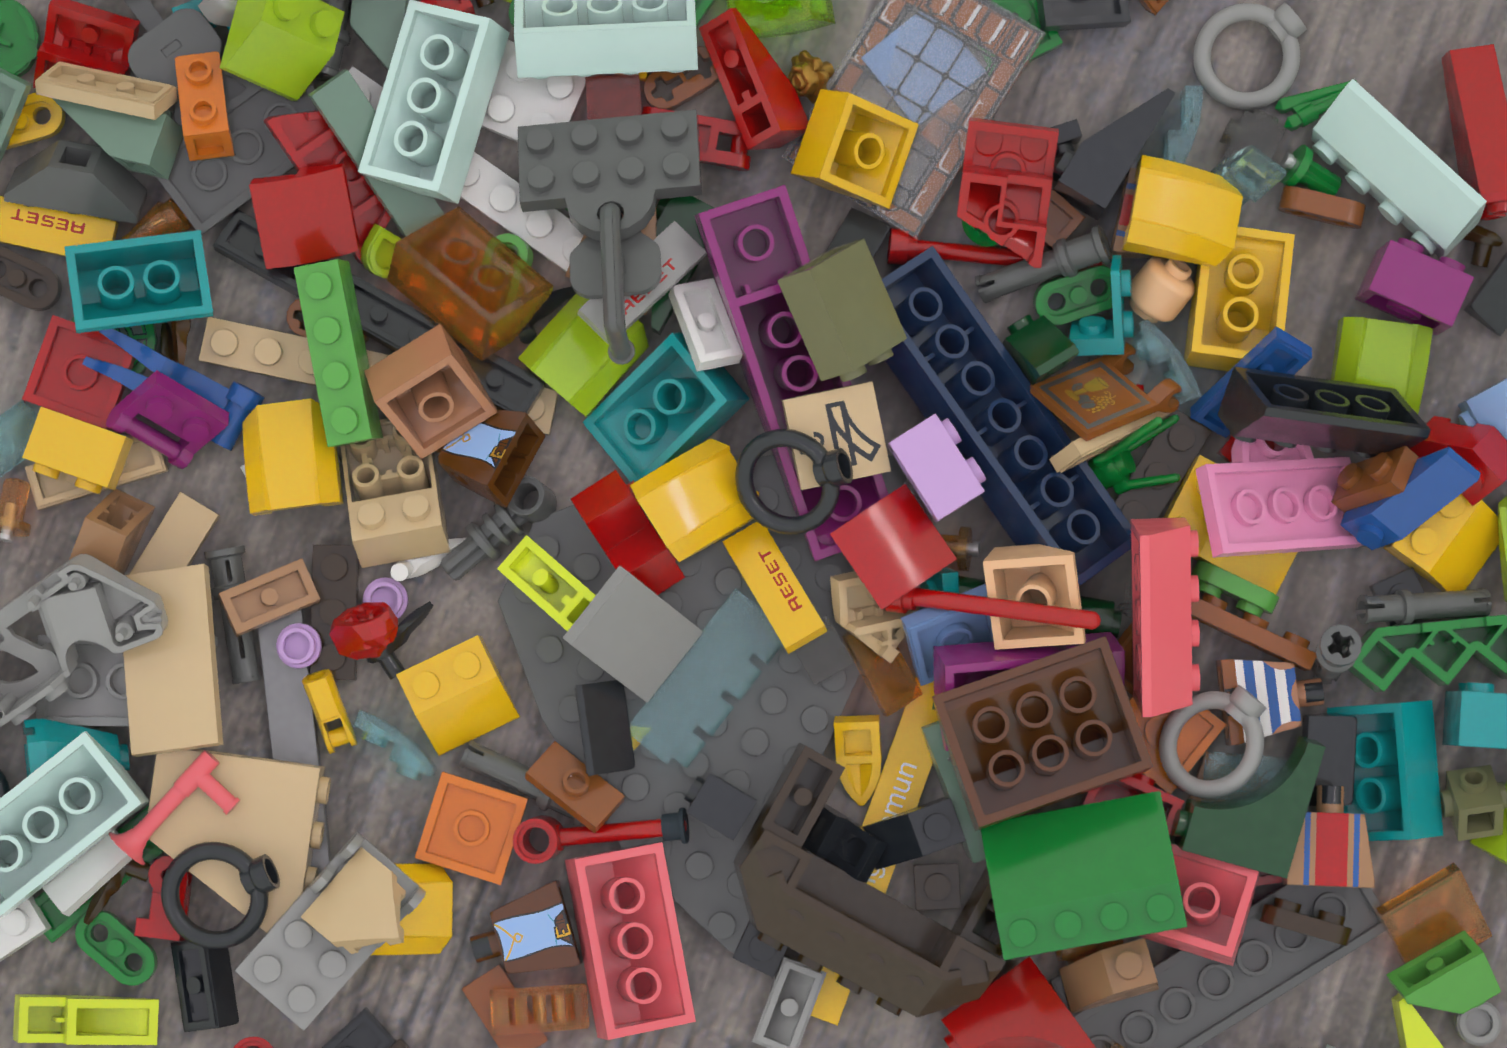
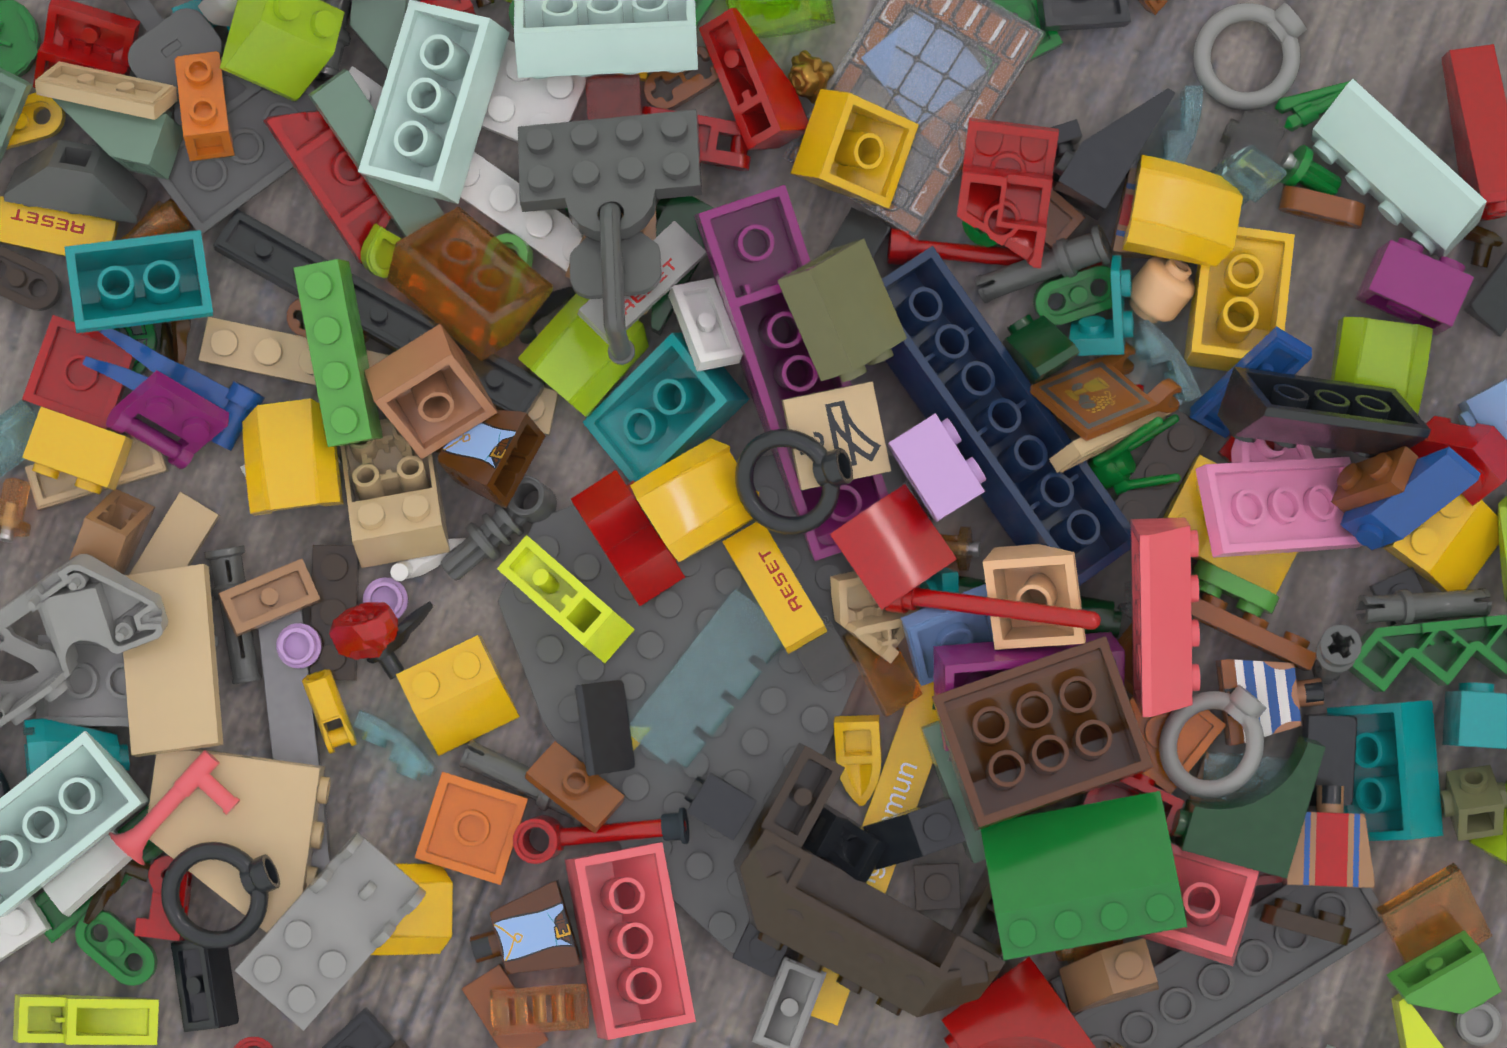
(304, 216): red slope -> none
(359, 905): tan slope -> none
(633, 634): light grey tile -> none

